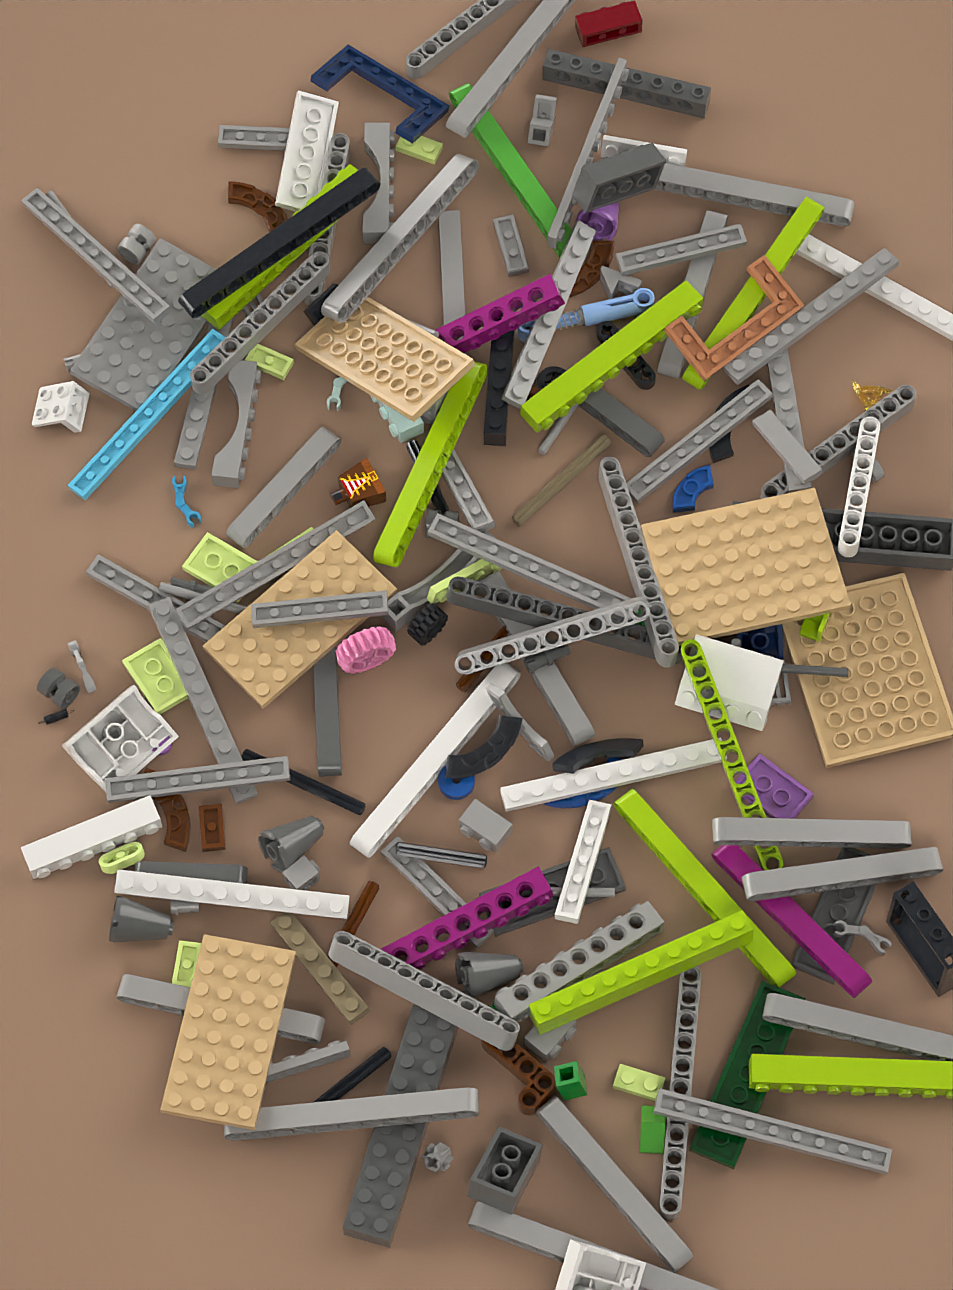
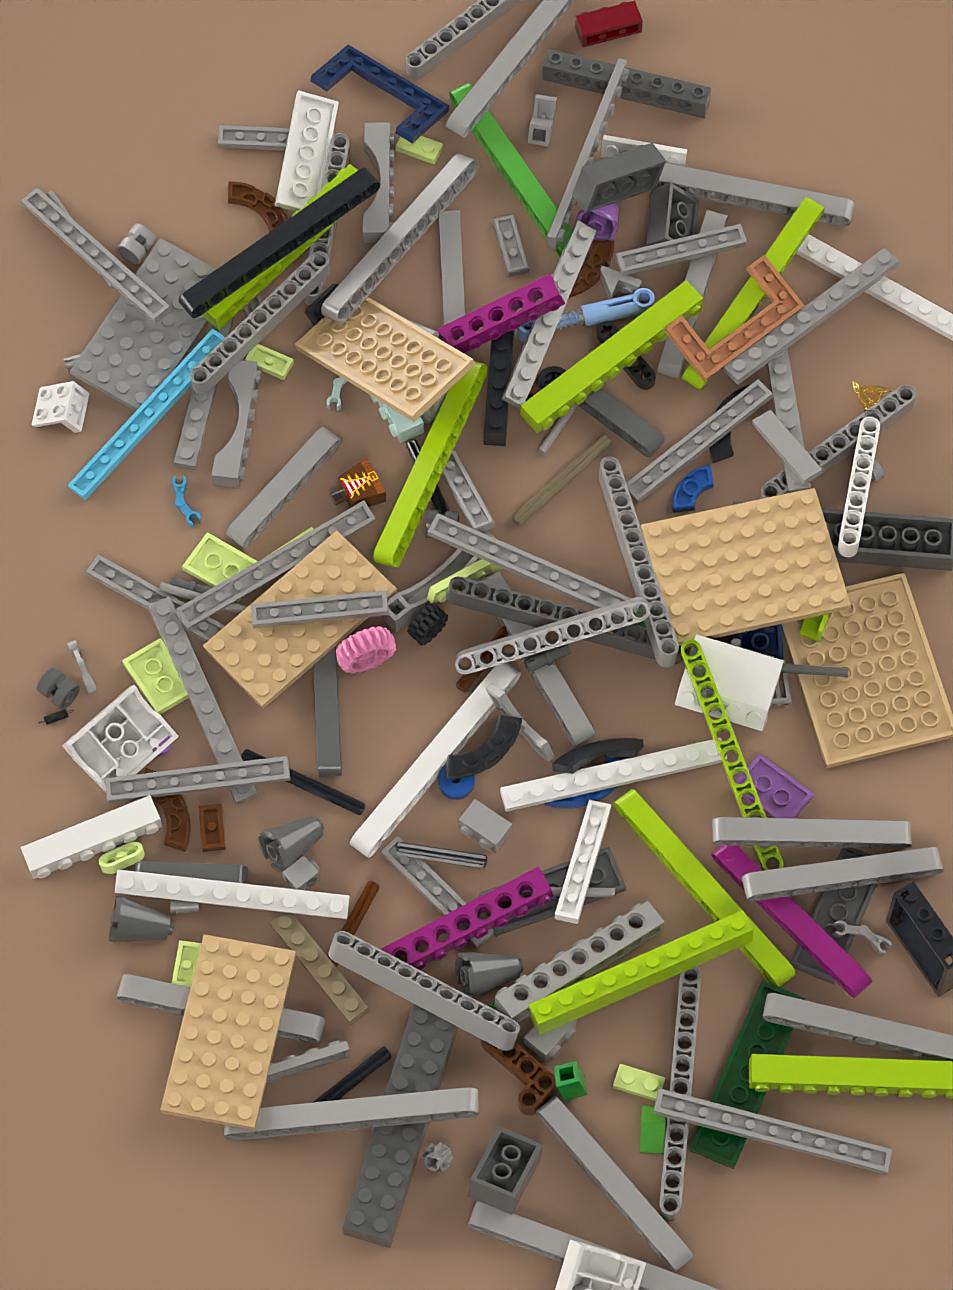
(671, 214): none -> dark grey slope

